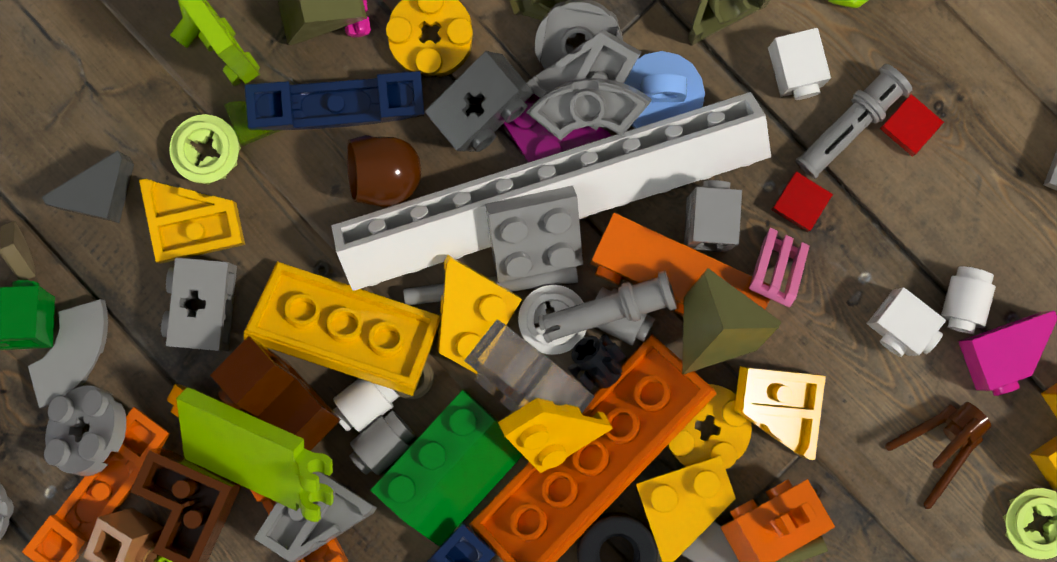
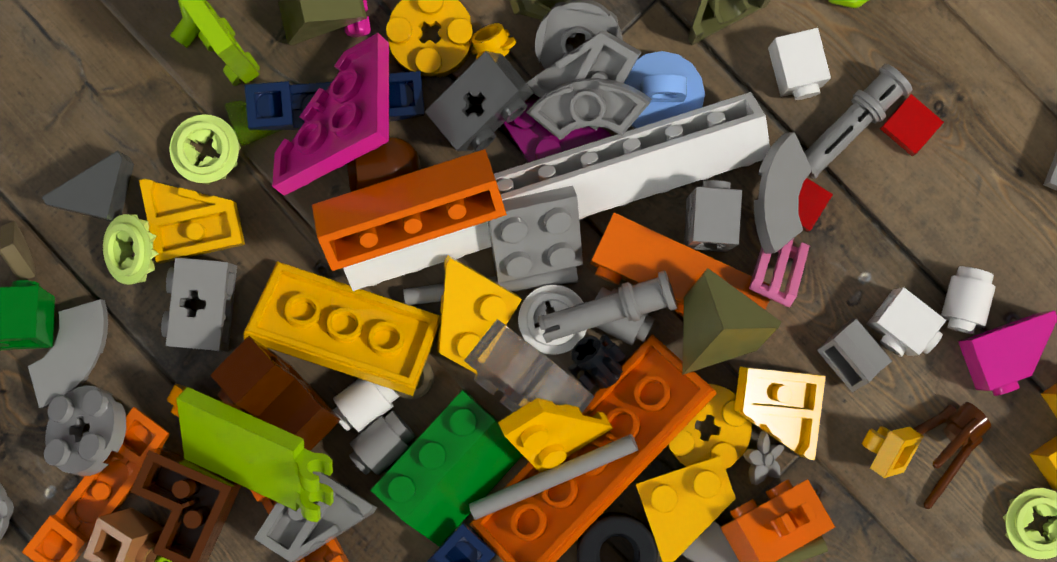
(119, 252): none -> yellowish green gear
(339, 121): none -> dark pink plate
(408, 210): none -> orange brick
(492, 39): none -> yellow plate
(553, 476): none -> light grey bar
(763, 459): none -> light grey plant
(779, 190): none -> light grey tile
(854, 355): none -> light grey piece
(892, 448): none -> yellow tile

